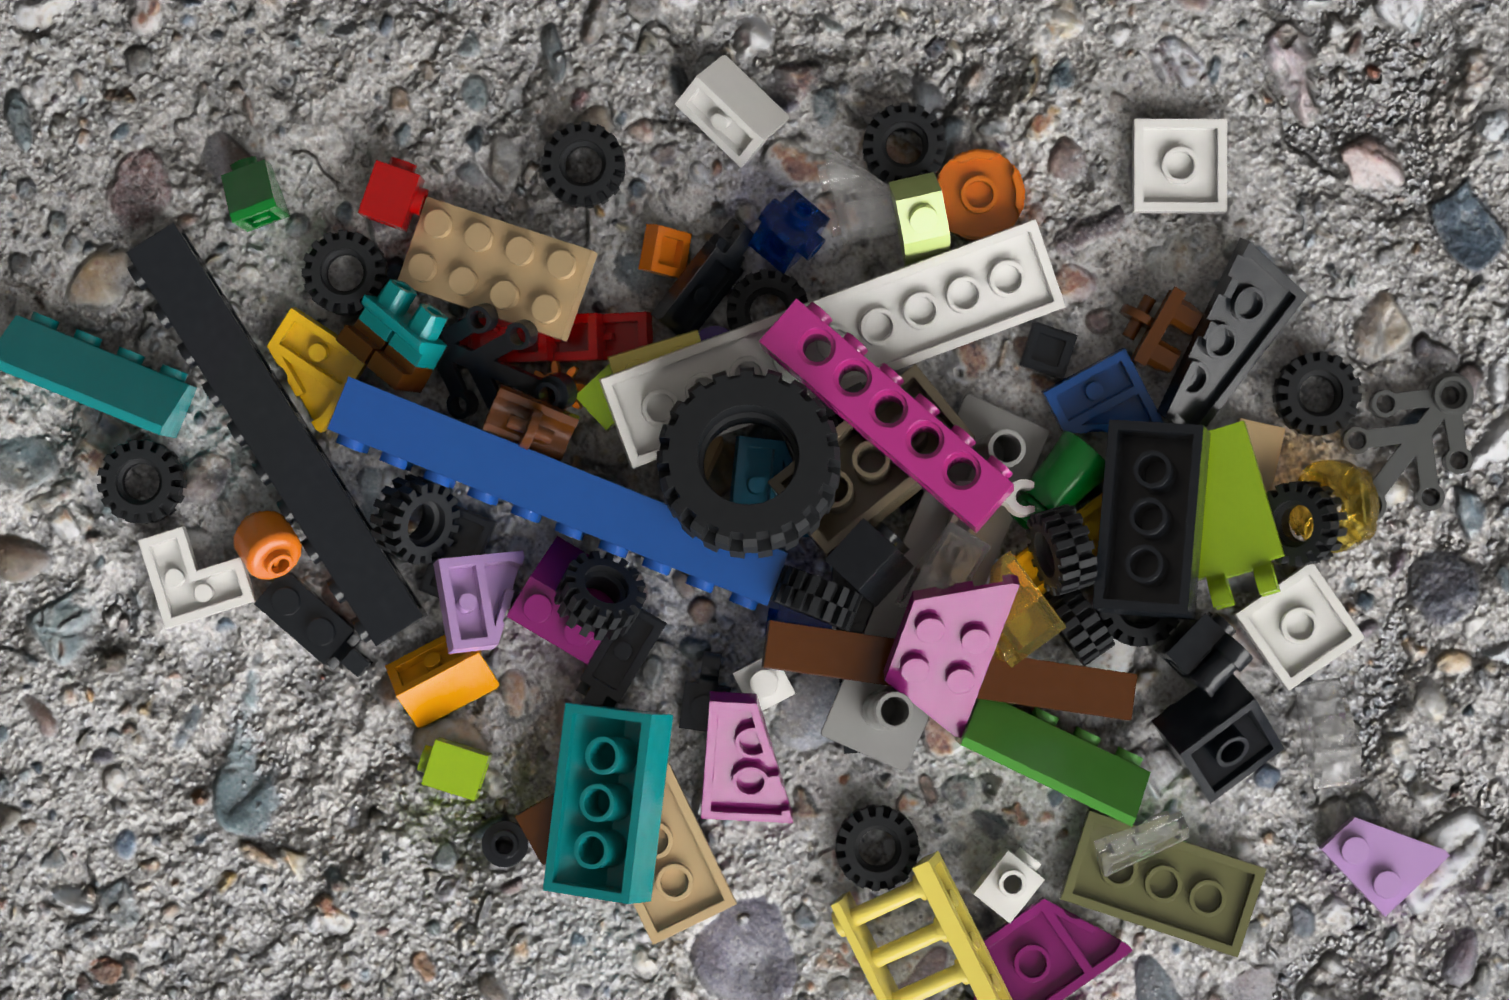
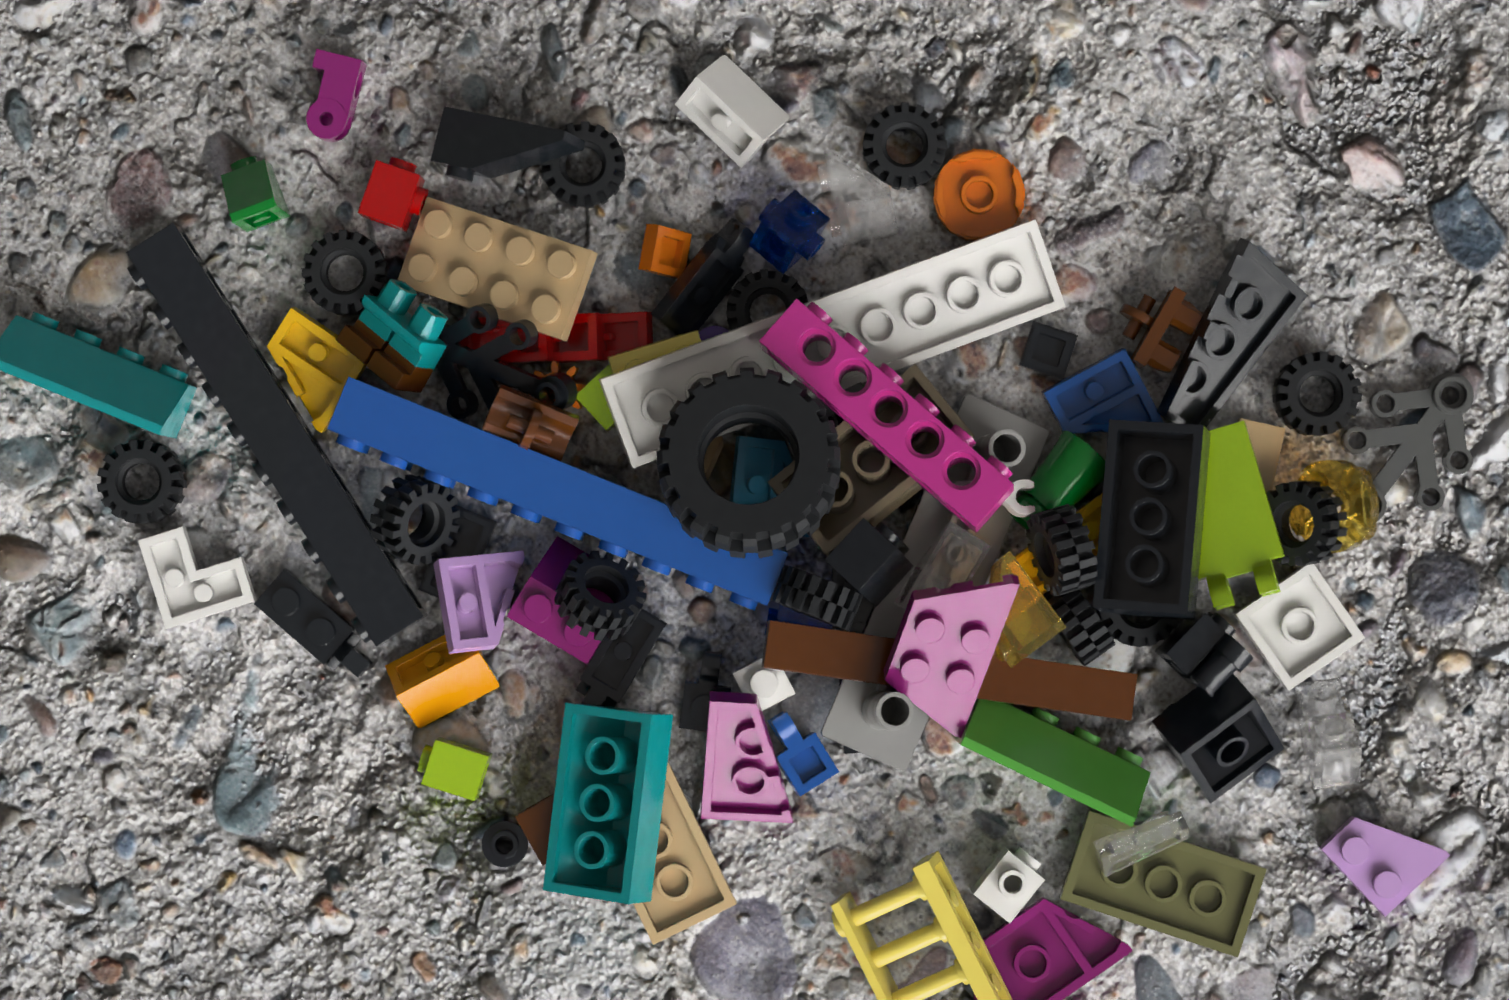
(267, 544): orange head -> none
(338, 95): none -> magenta leg
(495, 146): none -> black slope
(803, 759): none -> blue plate
(877, 876): black tyre -> none
(920, 217): yellowish green slope -> none
(1179, 166): white plate -> none

